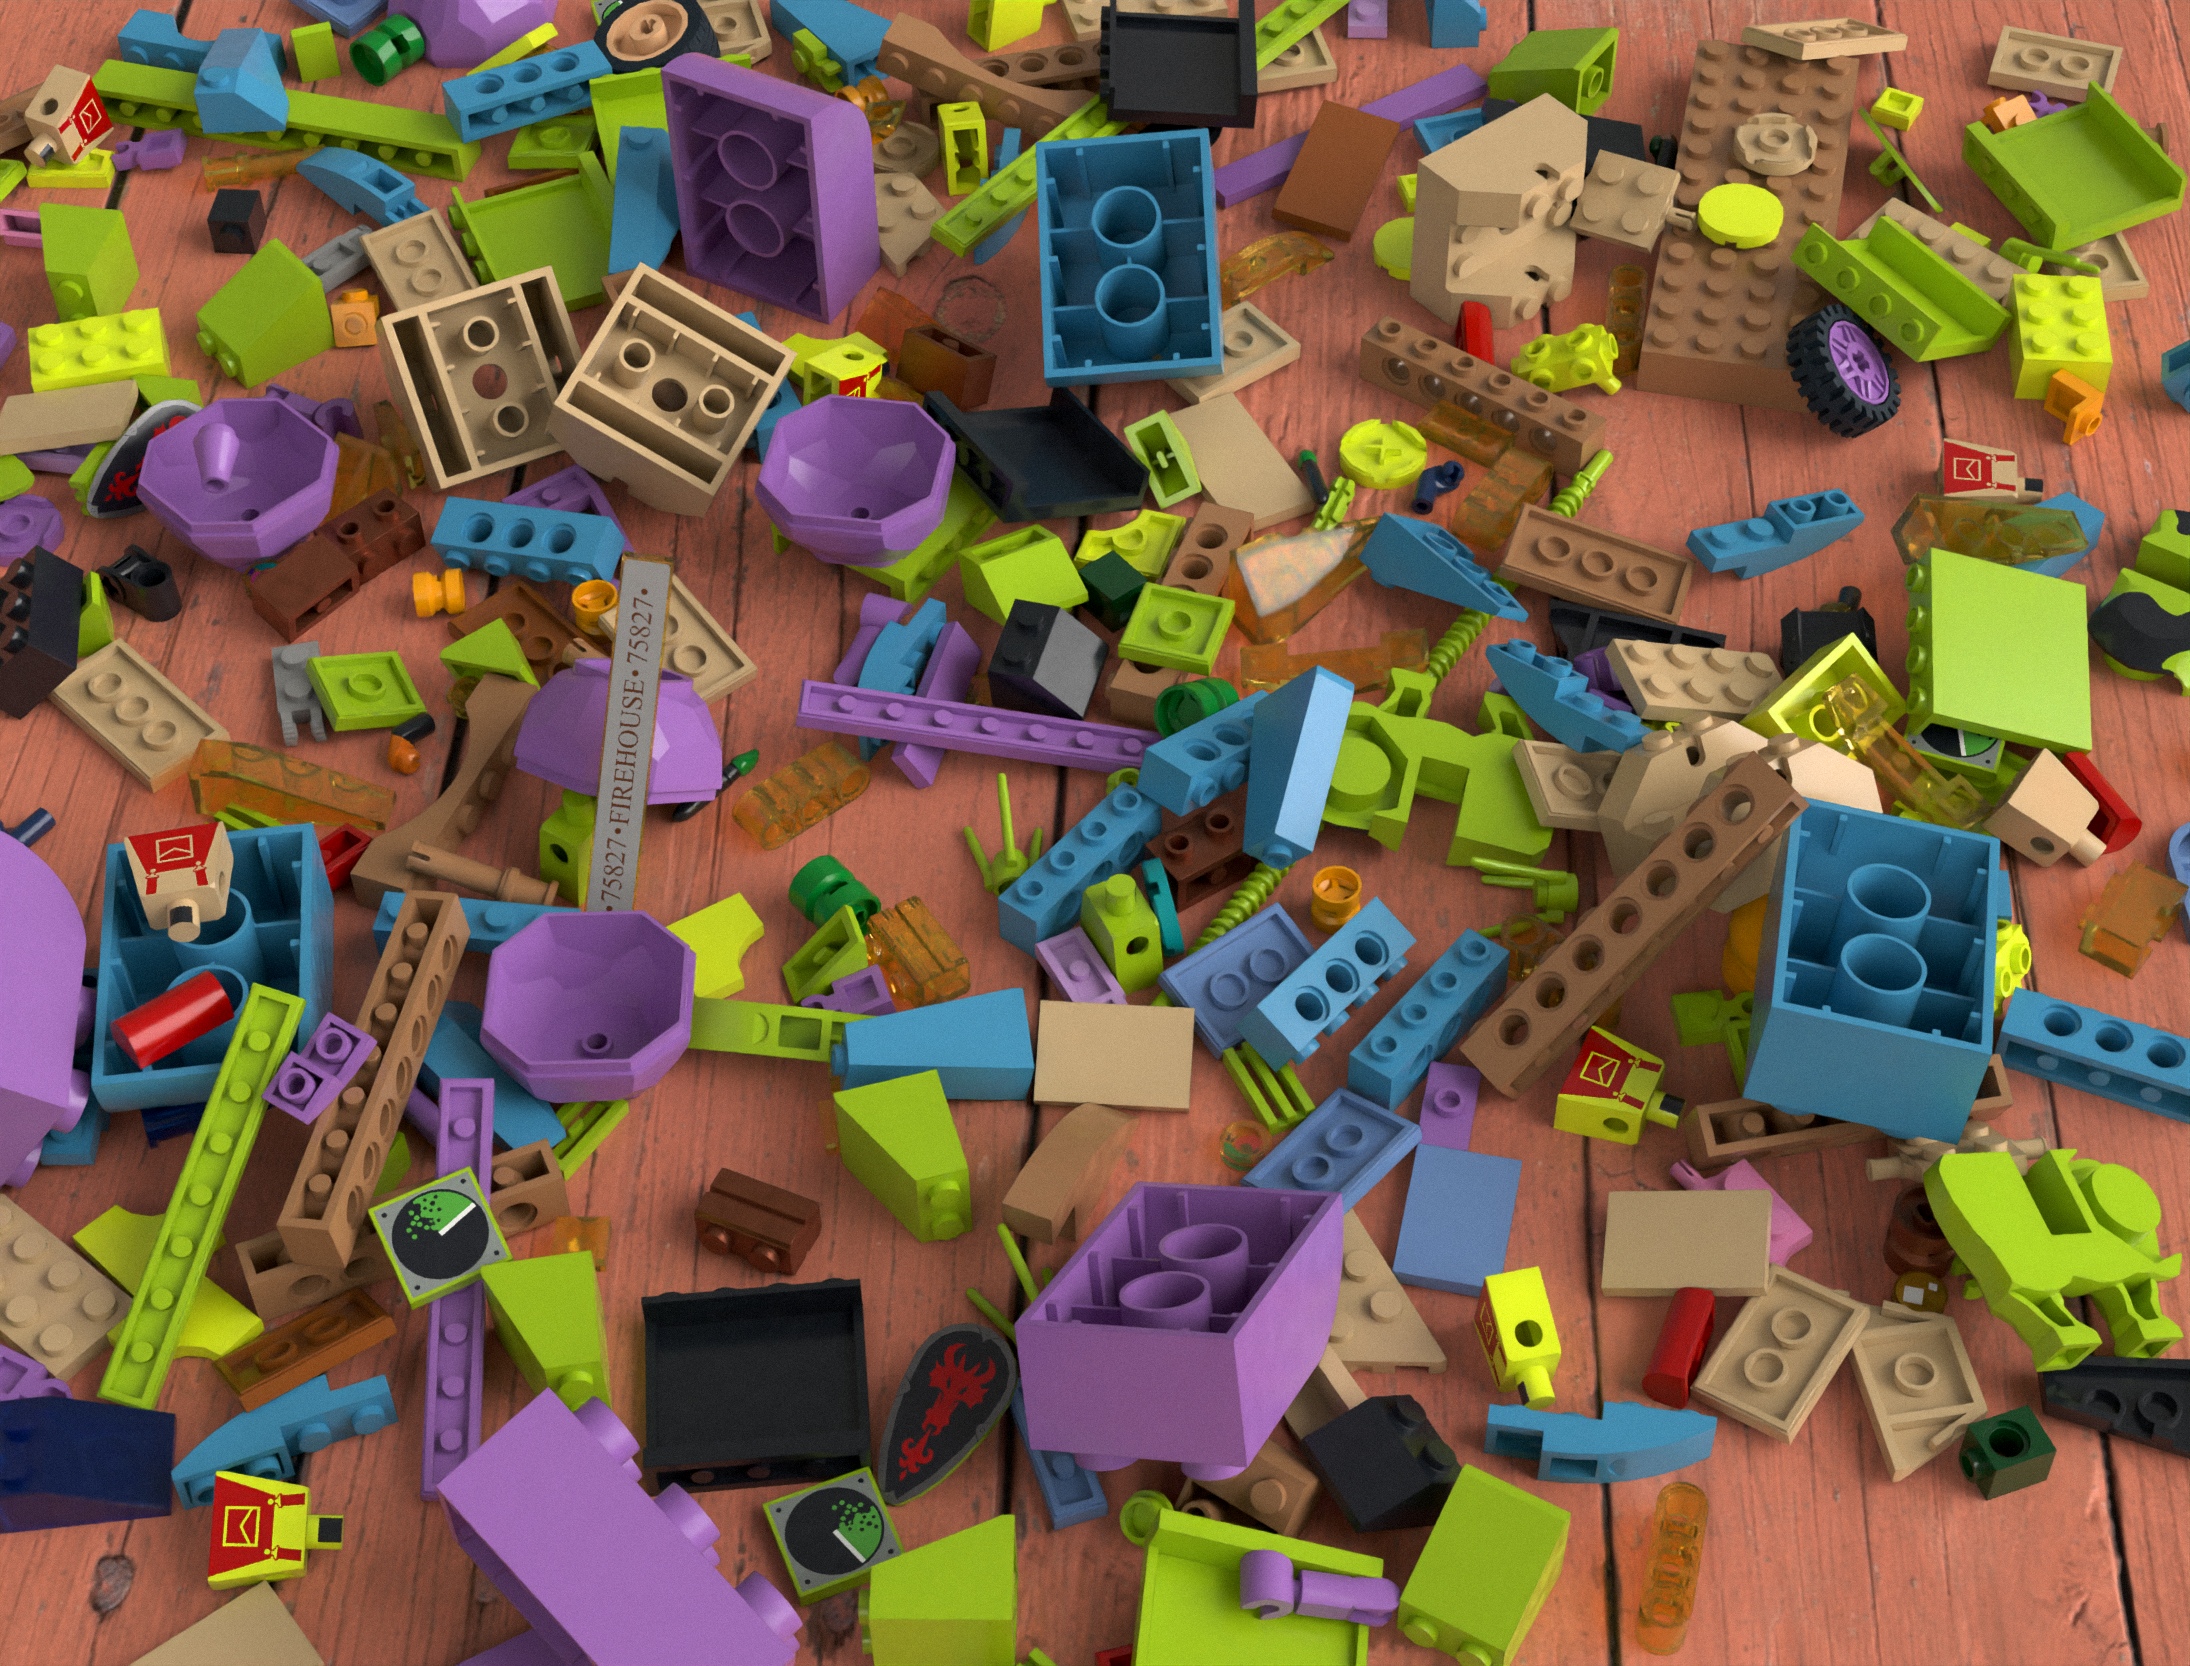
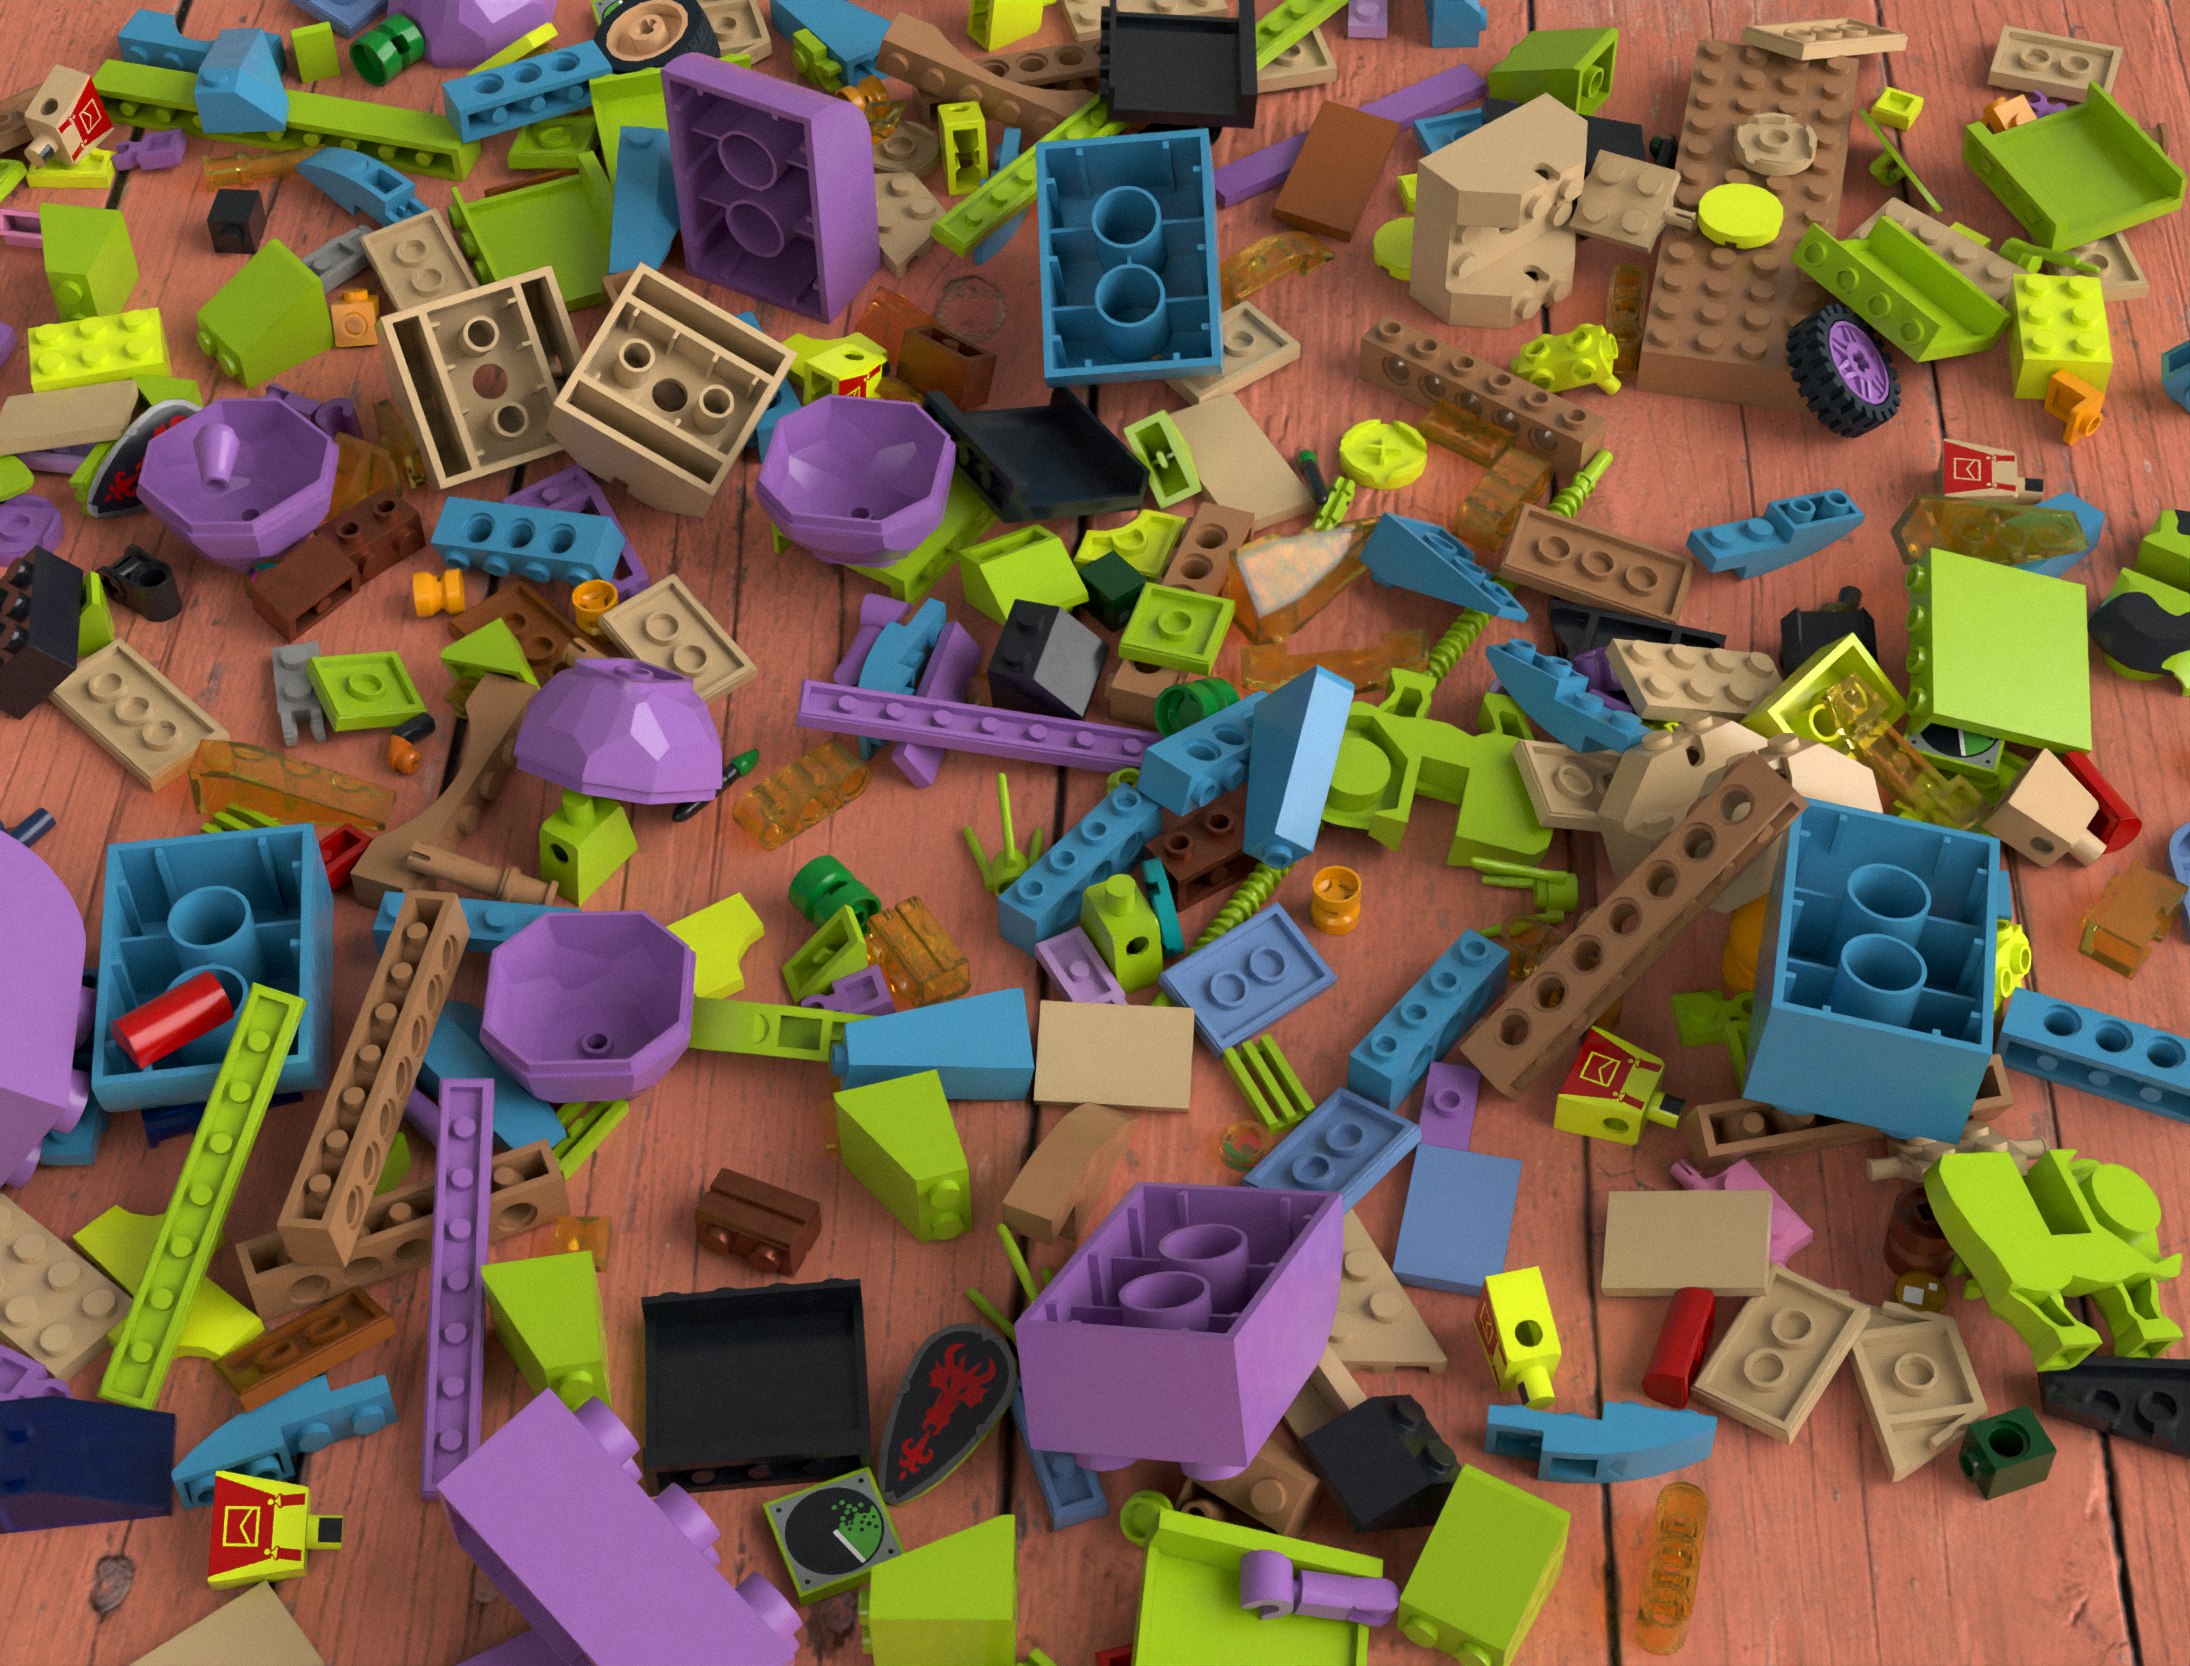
(182, 876): tan torso -> none
(322, 1069): medium lavender slope -> none
(439, 1236): tile -> none
(629, 731): light grey tile -> none
(1325, 984): dark azure brick -> none
(1435, 483): dark blue arm -> none
(1475, 331): red brick -> none

